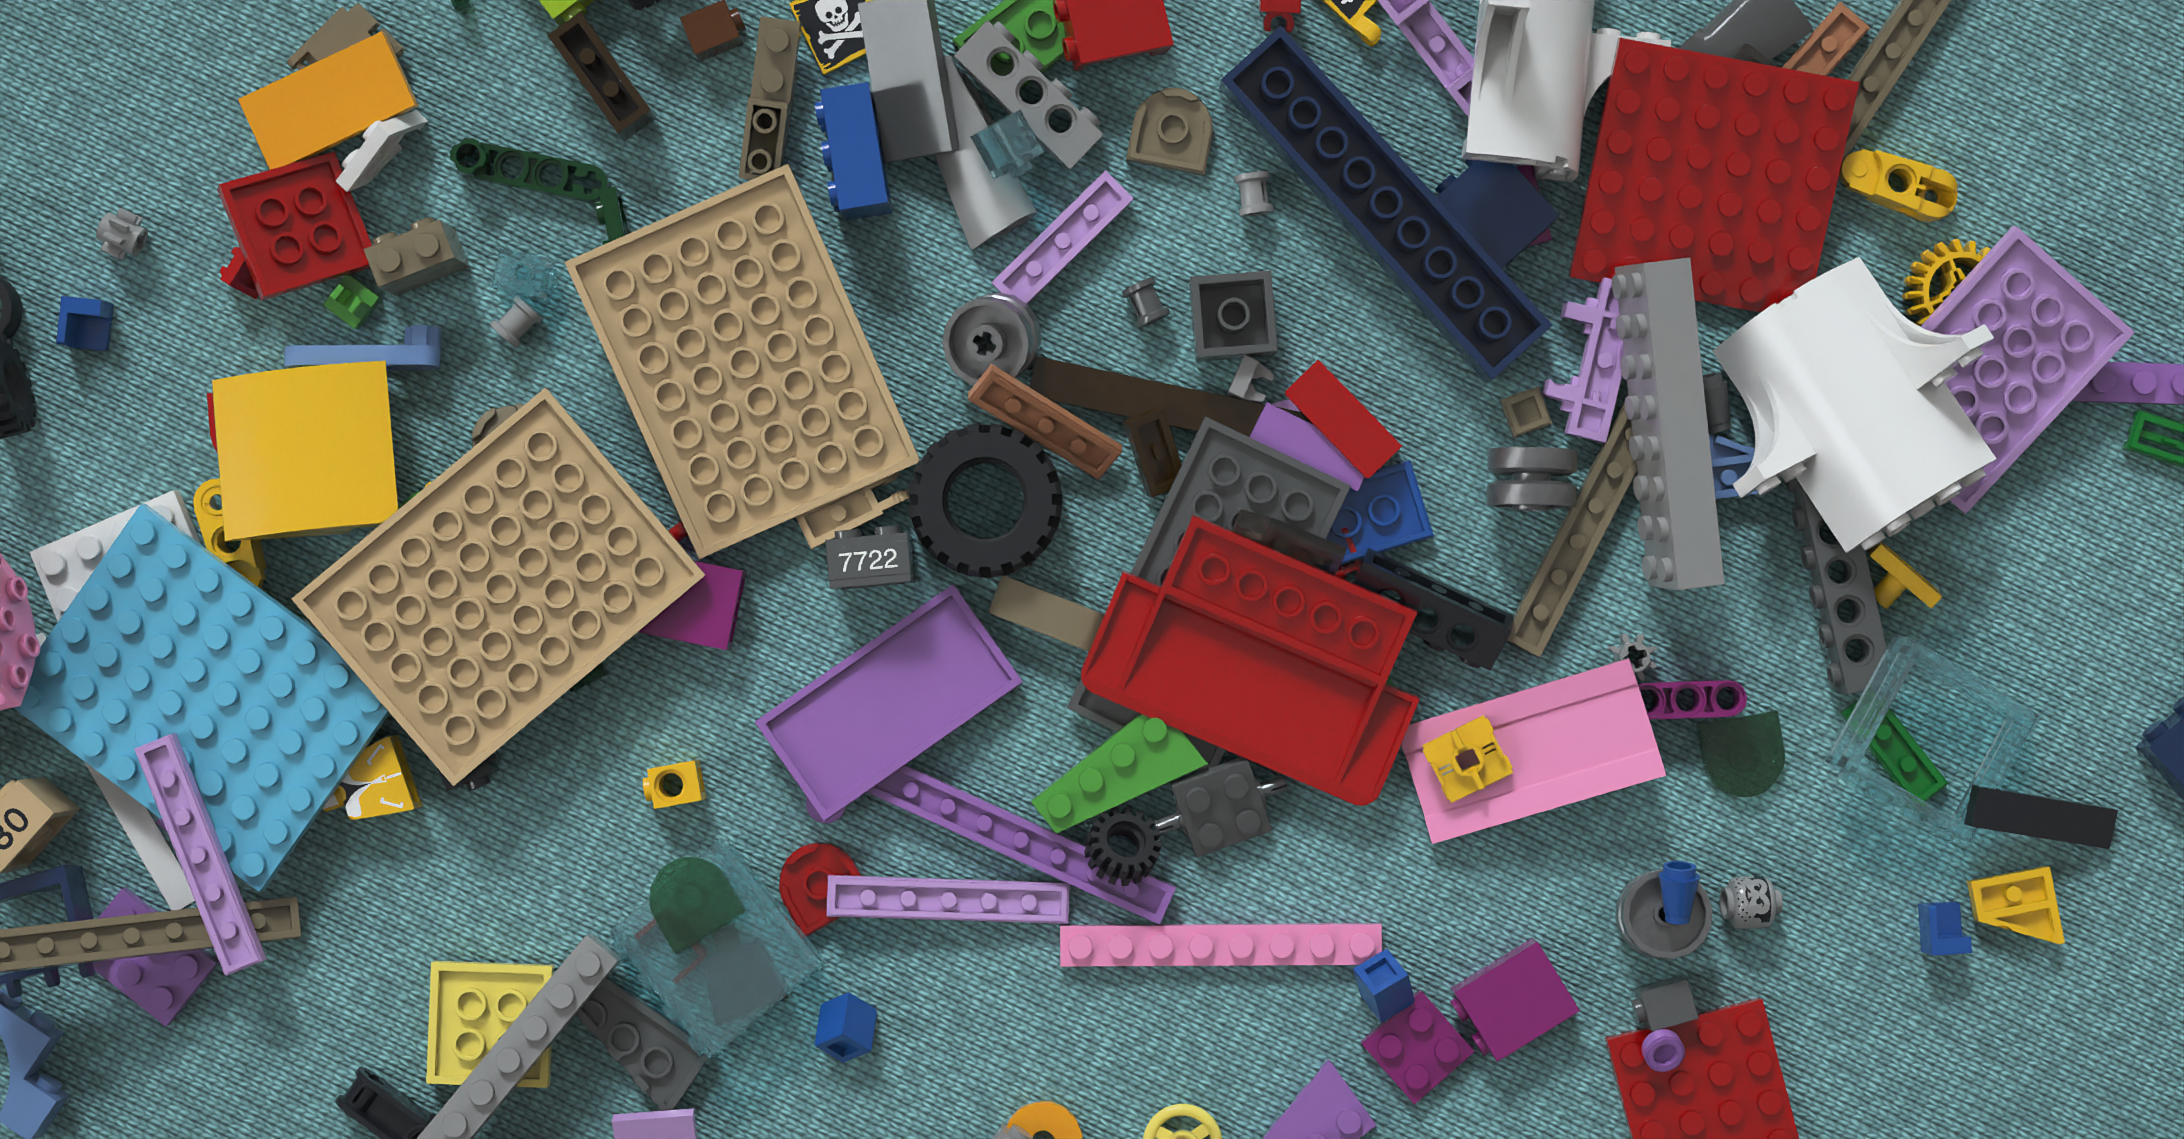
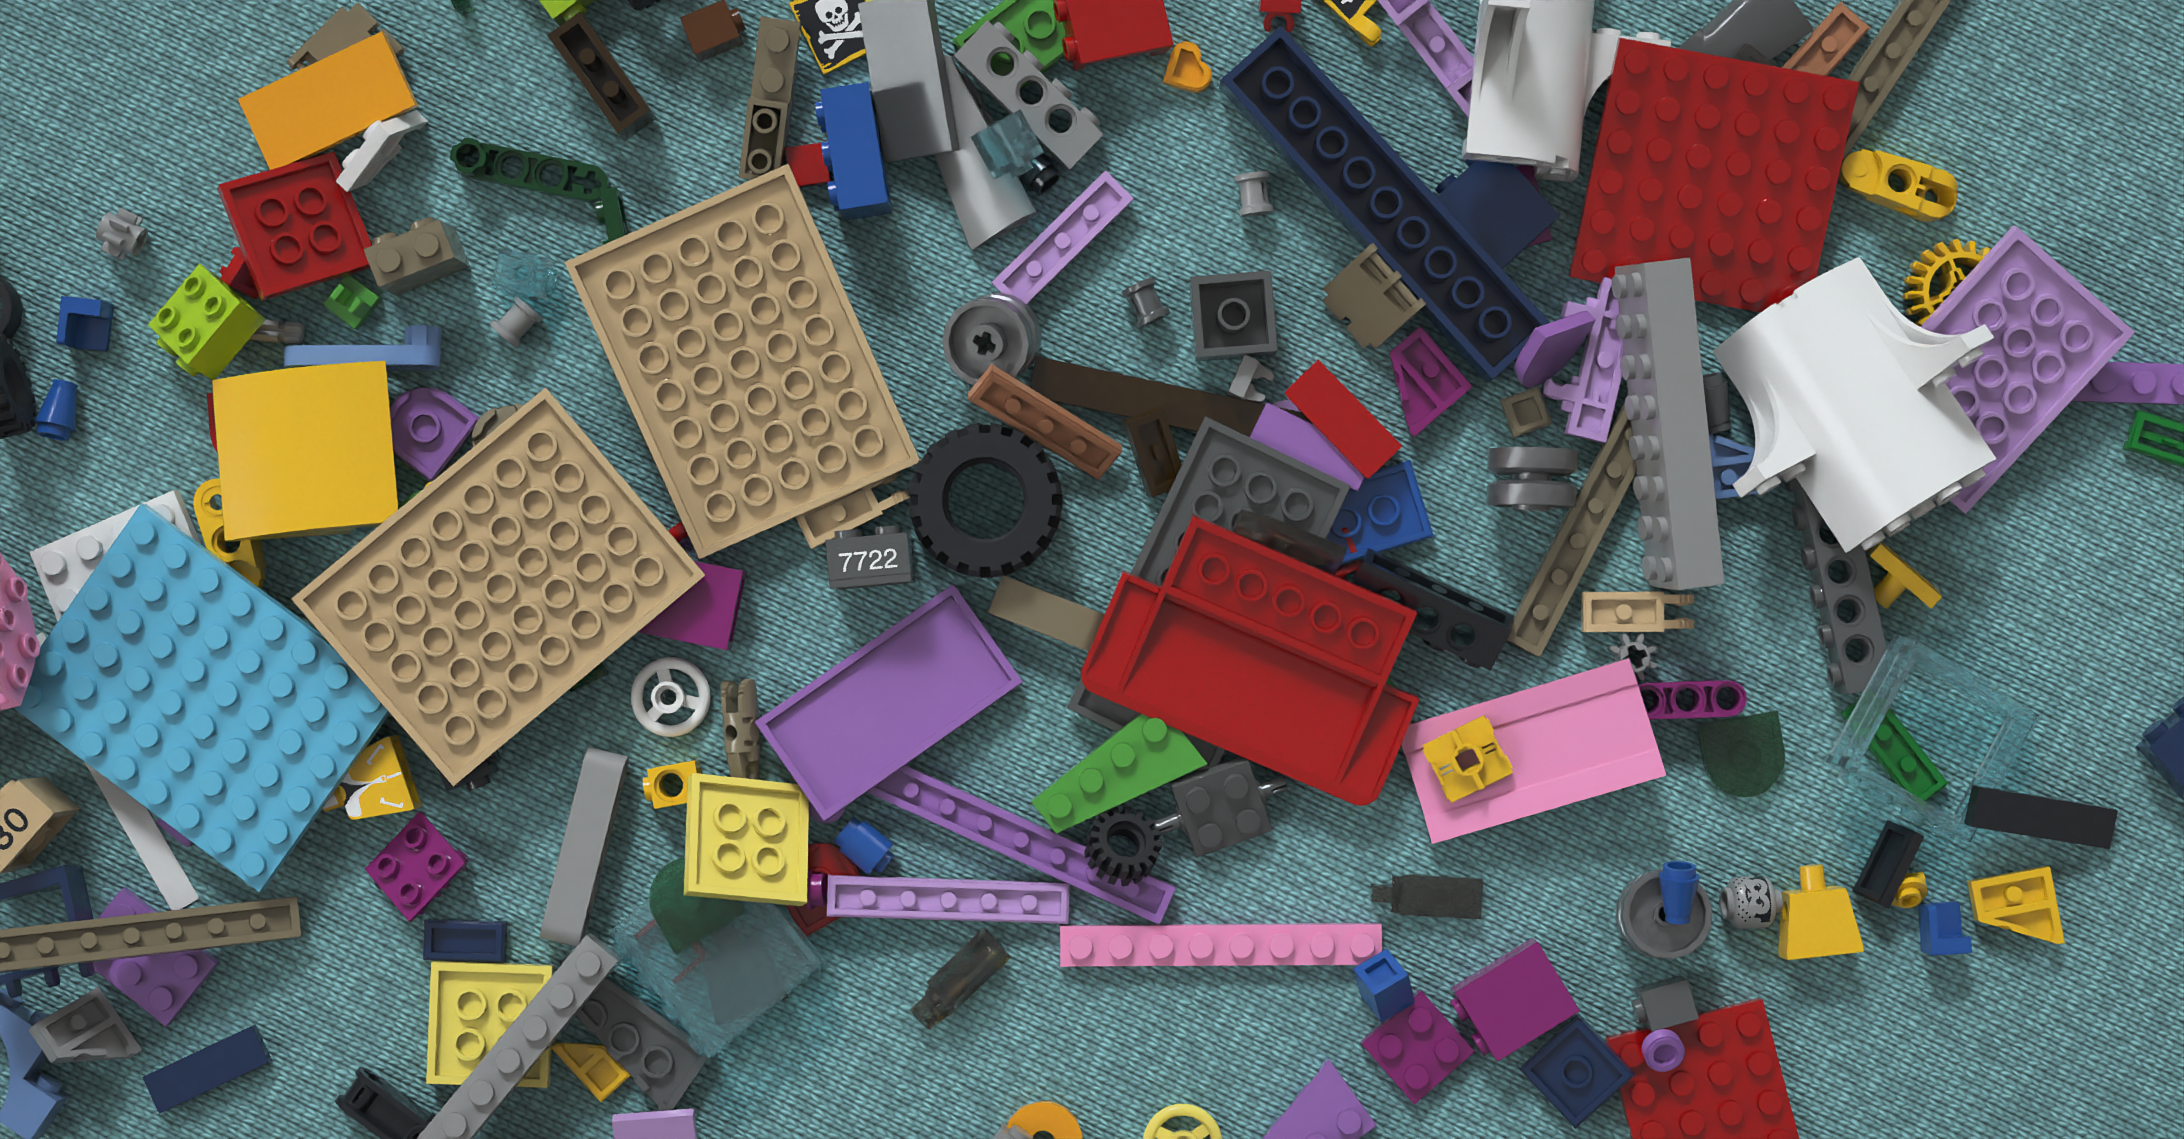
(58, 413): none -> blue cone
(85, 1032): none -> light grey wing
(200, 854): lavender tile -> none
(205, 323): none -> lime brick
(207, 1068): none -> dark blue tile
(276, 331): none -> light grey axle
(416, 866): none -> magenta hinge
(429, 429): none -> medium lavender tile
(465, 940): none -> dark blue tile
(584, 847): none -> light grey beam
(592, 1066): none -> yellow tile
(662, 668): none -> white piece
(739, 728): none -> dark tan hinge
(746, 840): none -> light yellow plate
(807, 164): none -> red tile
(816, 890): none -> magenta plate
(845, 1027): blue panel -> none
(864, 846): none -> blue brick
(960, 978): none -> clear smoke hinge
(1042, 175): none -> black cone
(1171, 132): dark tan tile -> none
(1187, 70): none -> light orange tile
(1371, 298): none -> dark tan plate
(1425, 380): none -> magenta wing
(1431, 895): none -> clear smoke hinge
(1551, 348): none -> medium lavender tile
(1577, 1070): none -> dark blue tile
(1631, 612): none -> tan hinge
(1817, 919): none -> yellow torso
(1888, 864): none -> black tile
(1911, 891): none -> yellow plate

